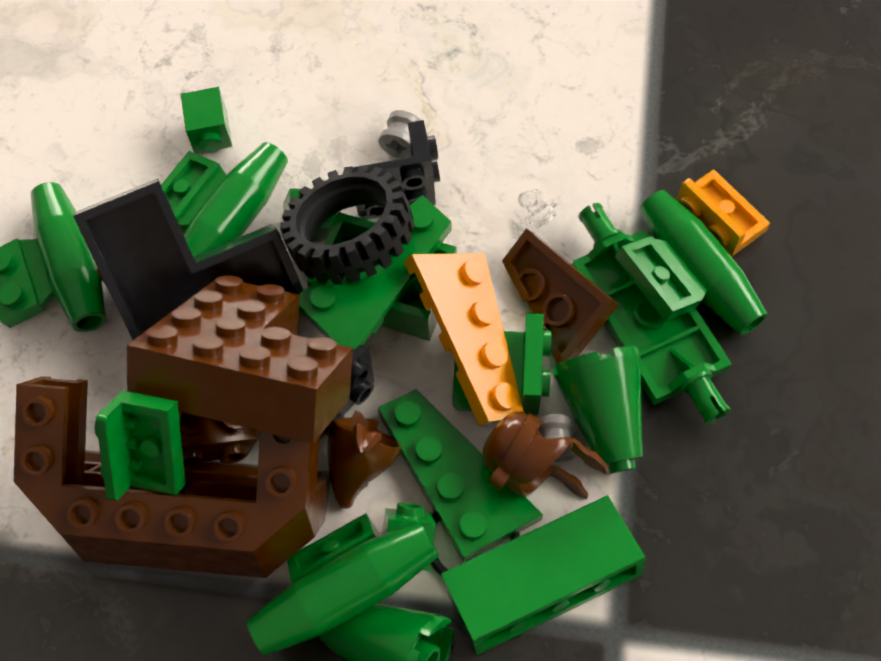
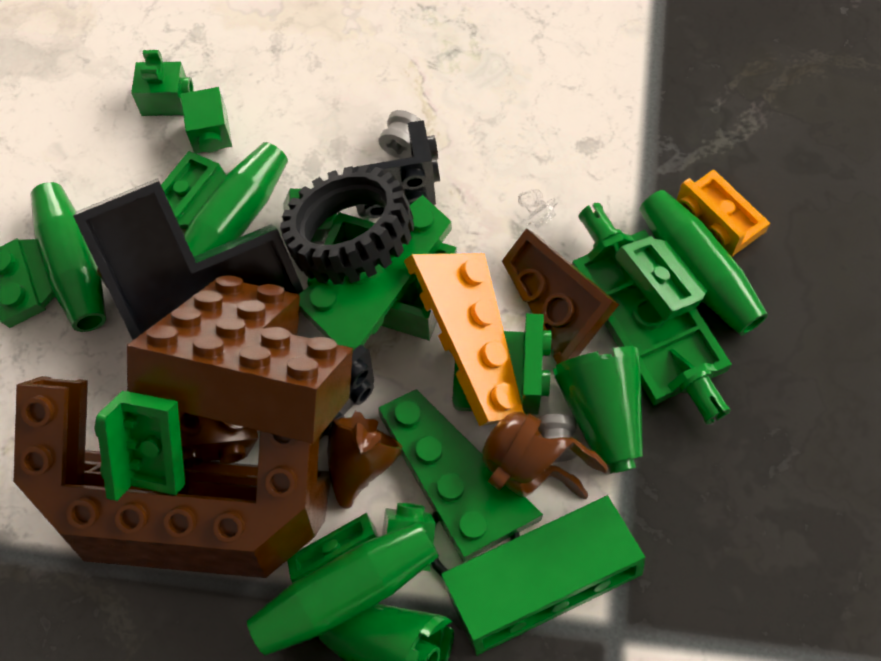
(159, 85): none -> green brick

